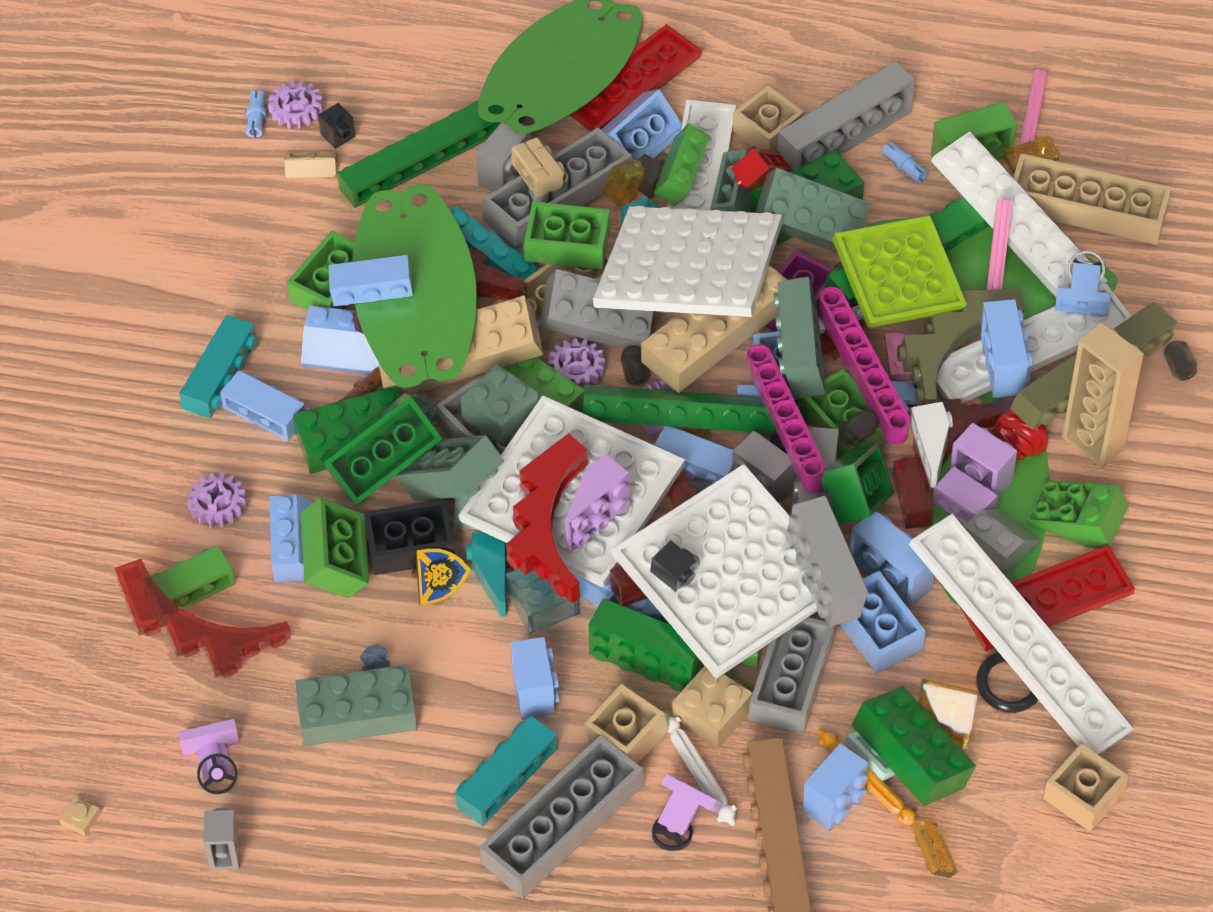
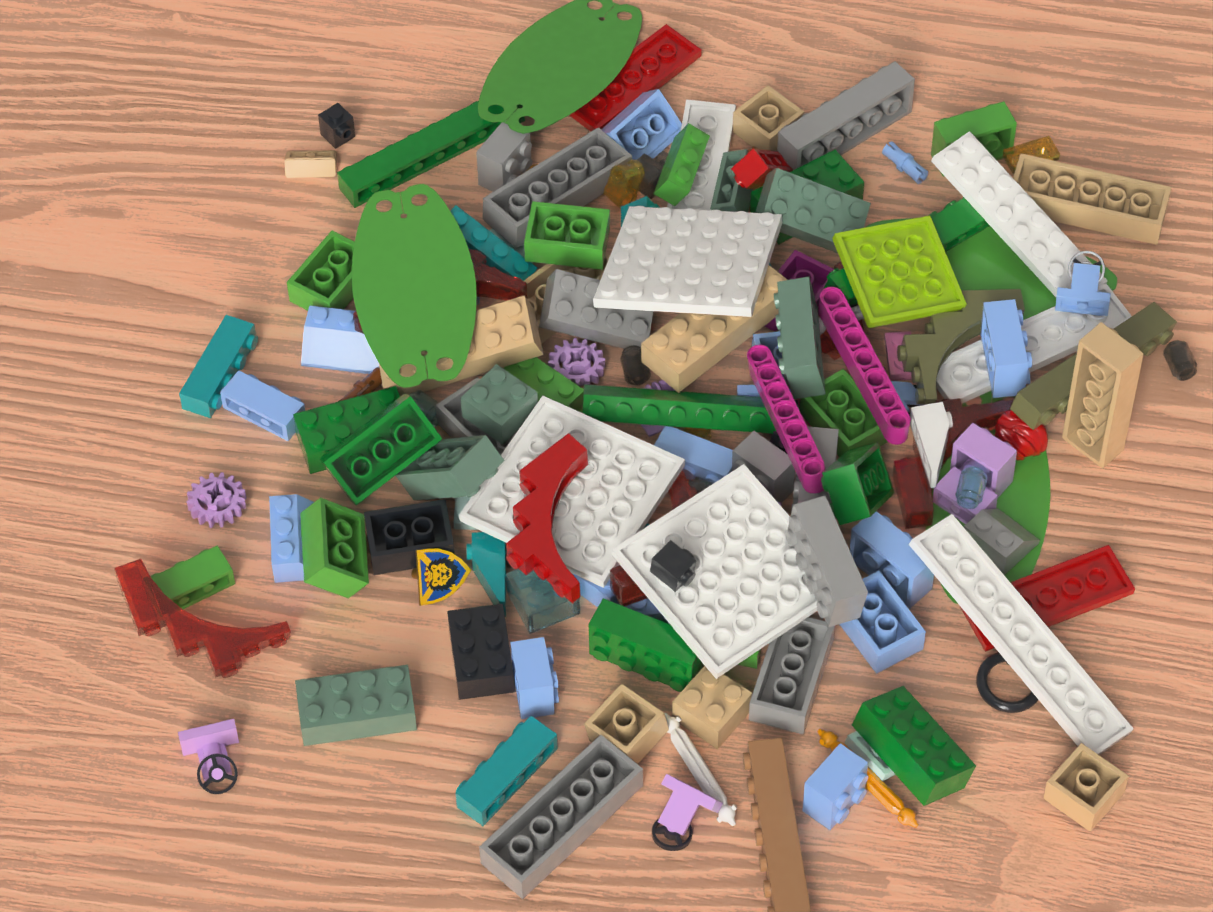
(79, 816): tan plate -> none
(221, 839): light grey brick -> none
(256, 113): light blue pin -> none
(295, 104): lavender gear -> none
(370, 280): light blue brick -> none
(374, 658): sand blue plate -> none
(481, 651): none -> black brick
(537, 167): tan brick -> none
(599, 498): lavender slope -> none
(858, 428): clear smoke brick -> none
(934, 848): clear yellow plate -> none
(951, 708): clear yellow slope -> none
(971, 487): none -> clear light blue brick
(999, 244): bright pink axle -> none
(1034, 106): bright pink axle -> none
(1079, 511): bright green slope -> none

